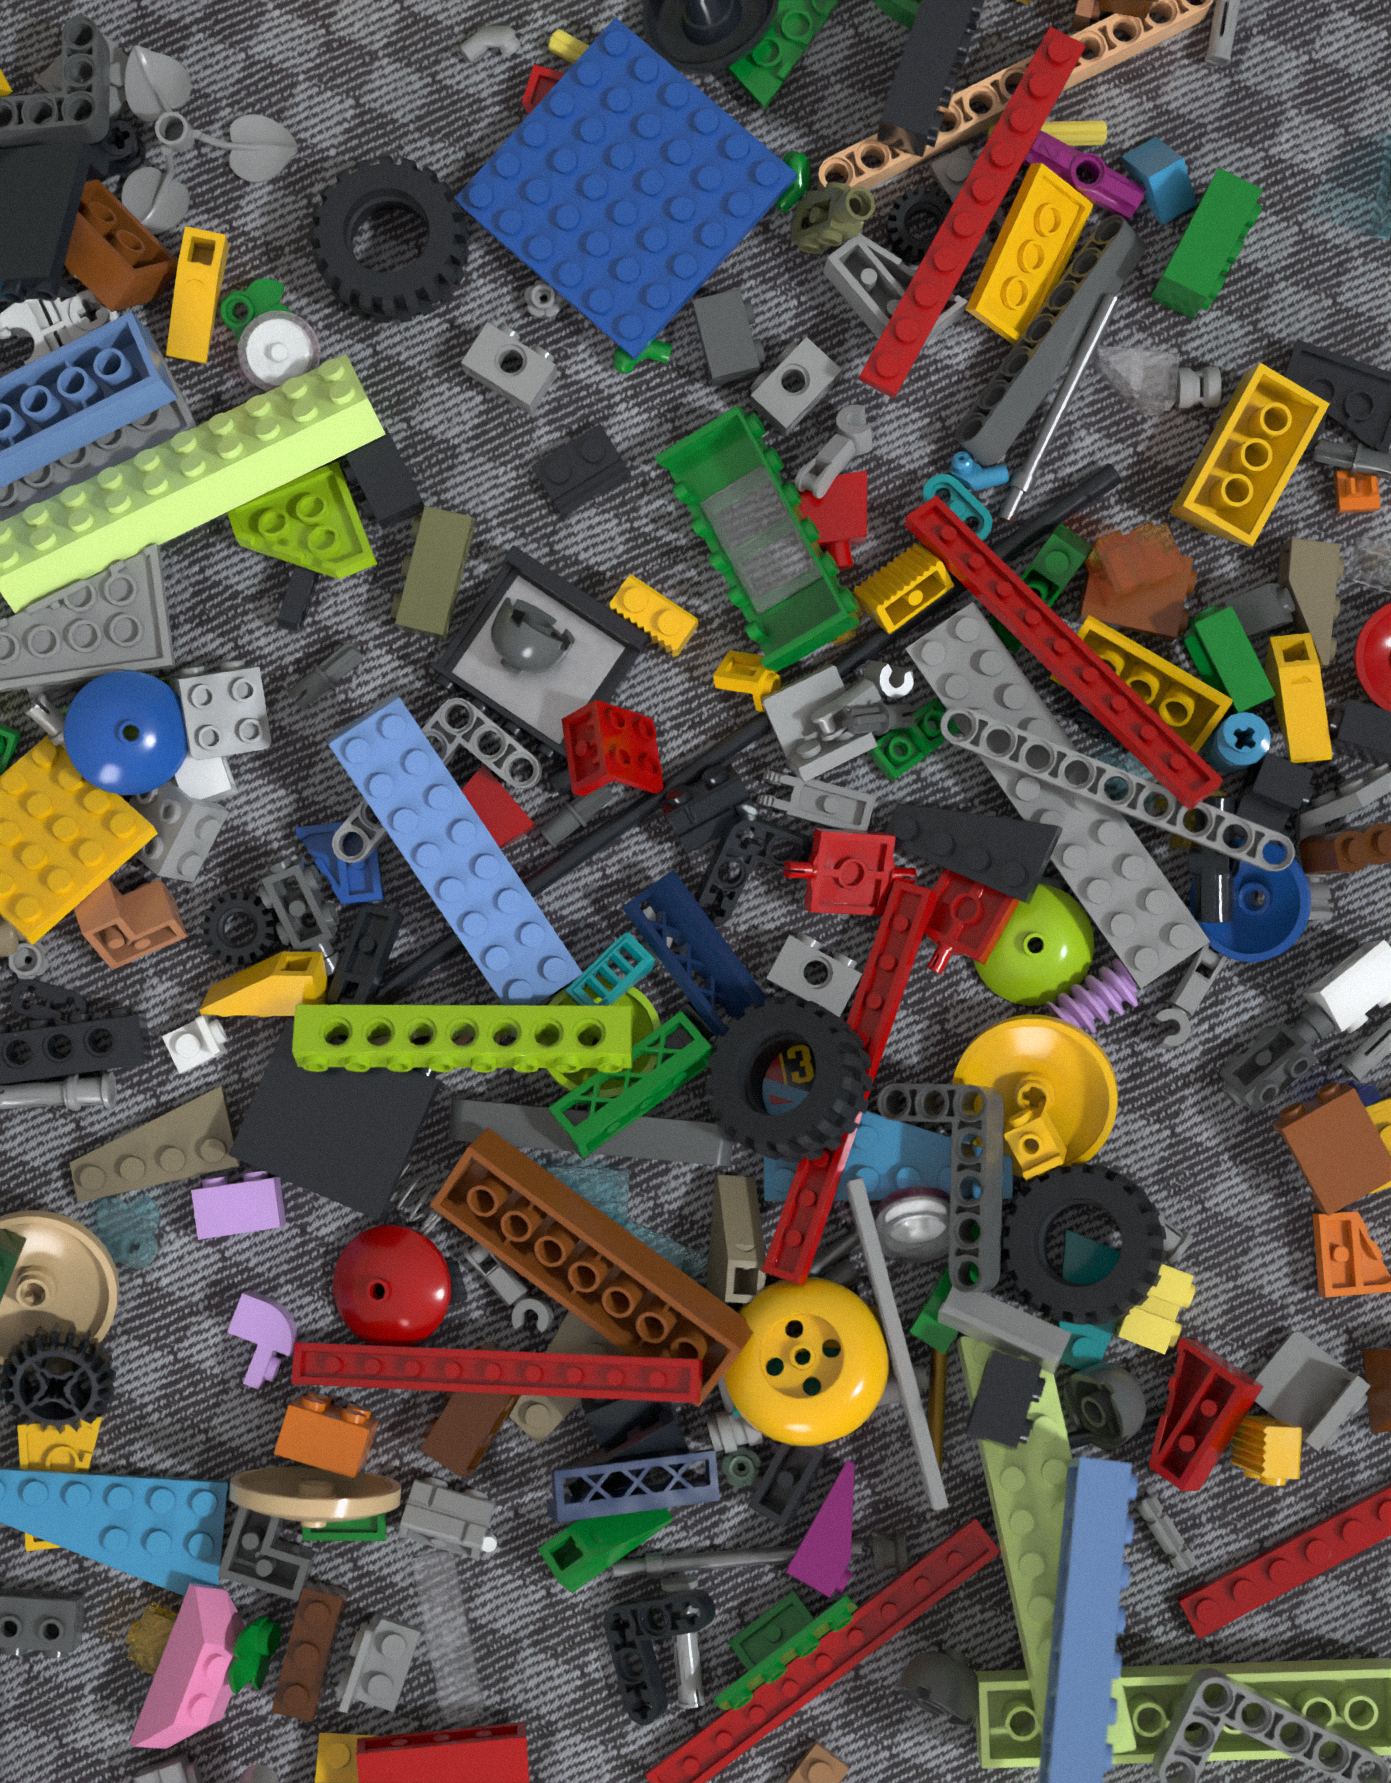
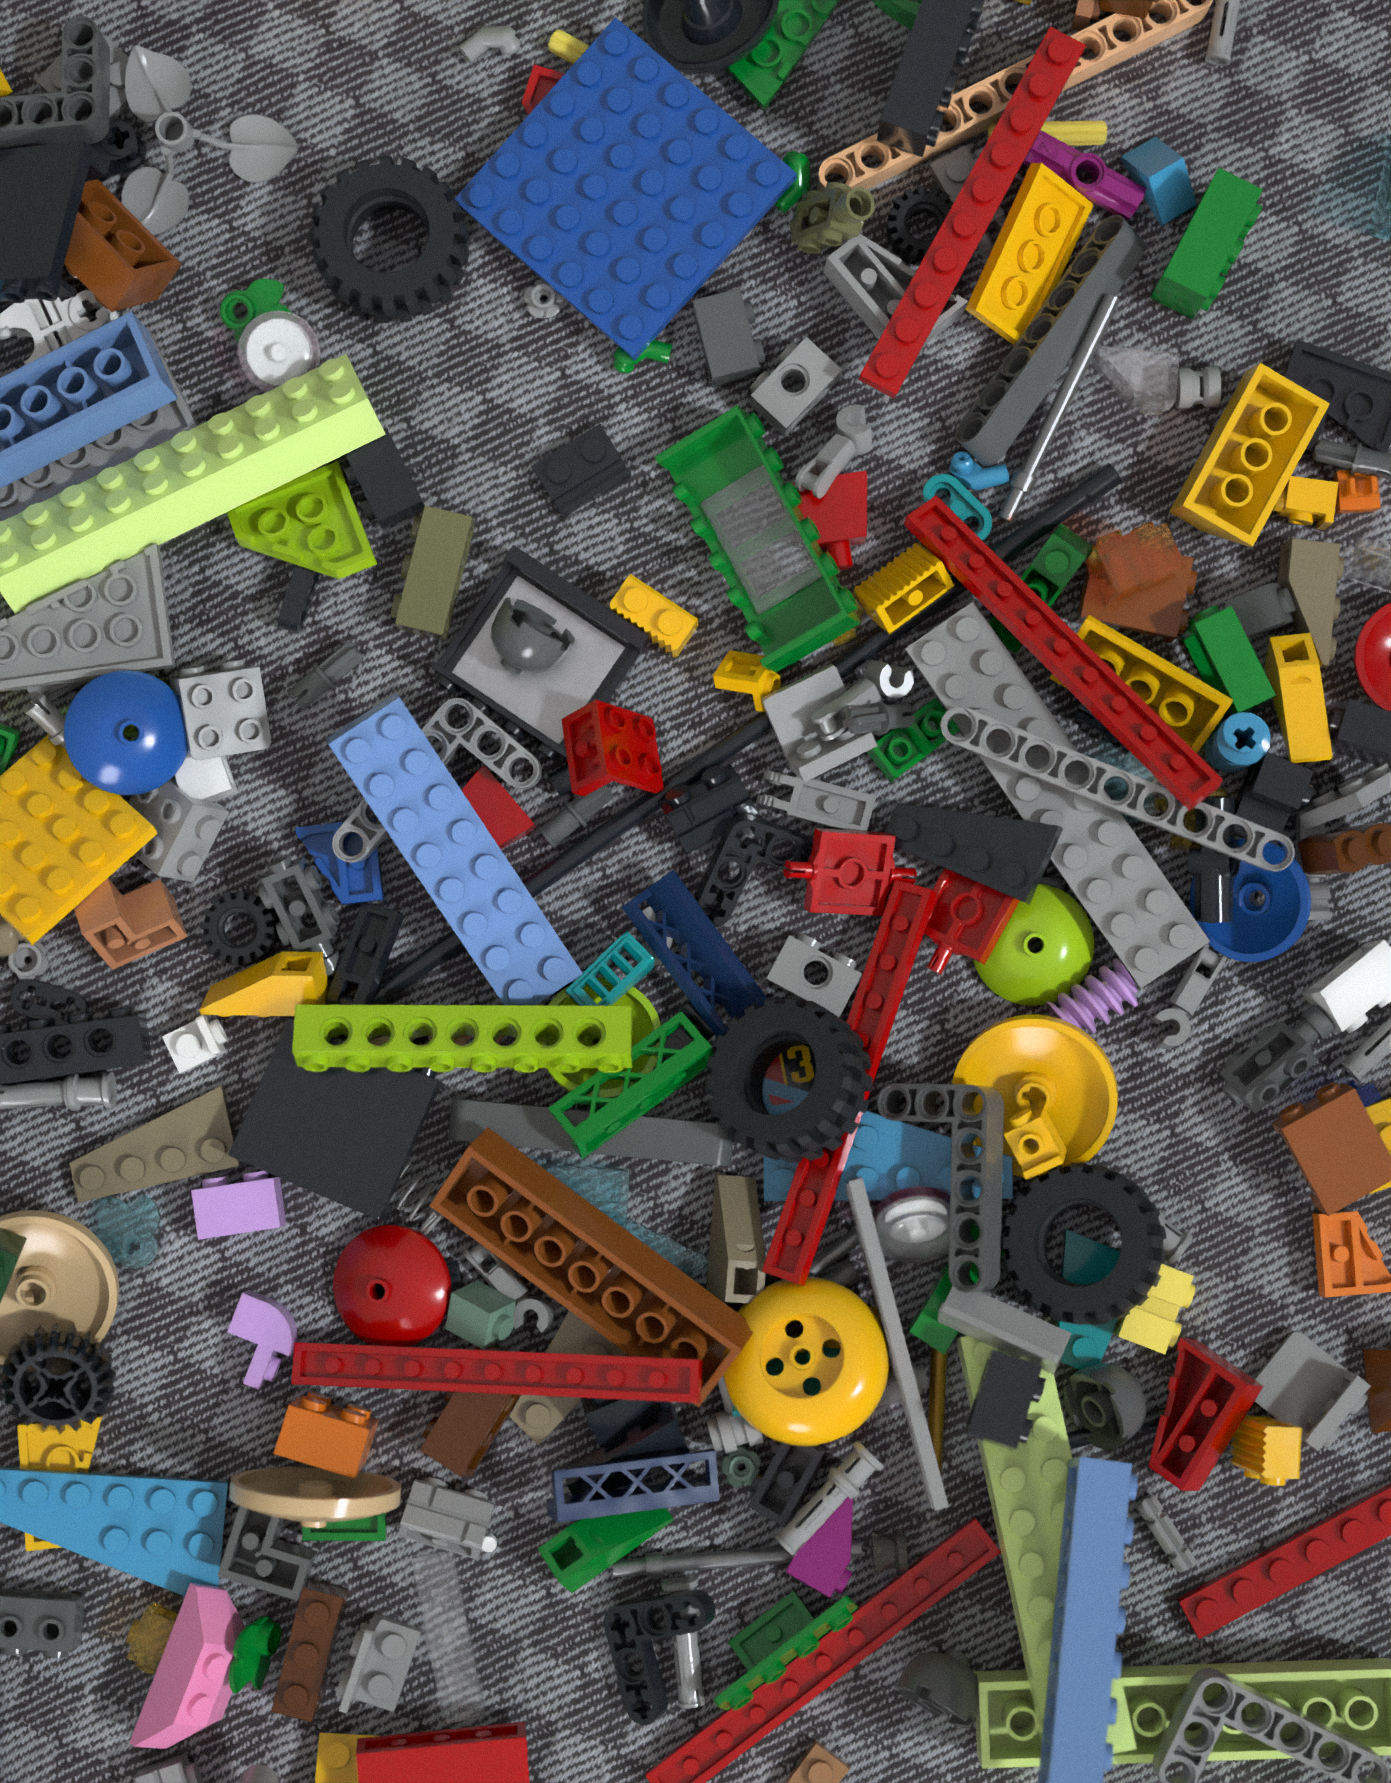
(196, 294): yellow slope -> none
(480, 1314): none -> sand green brick
(523, 387): light grey brick -> none
(842, 1483): none -> light grey pin
(1308, 501): none -> yellow brick

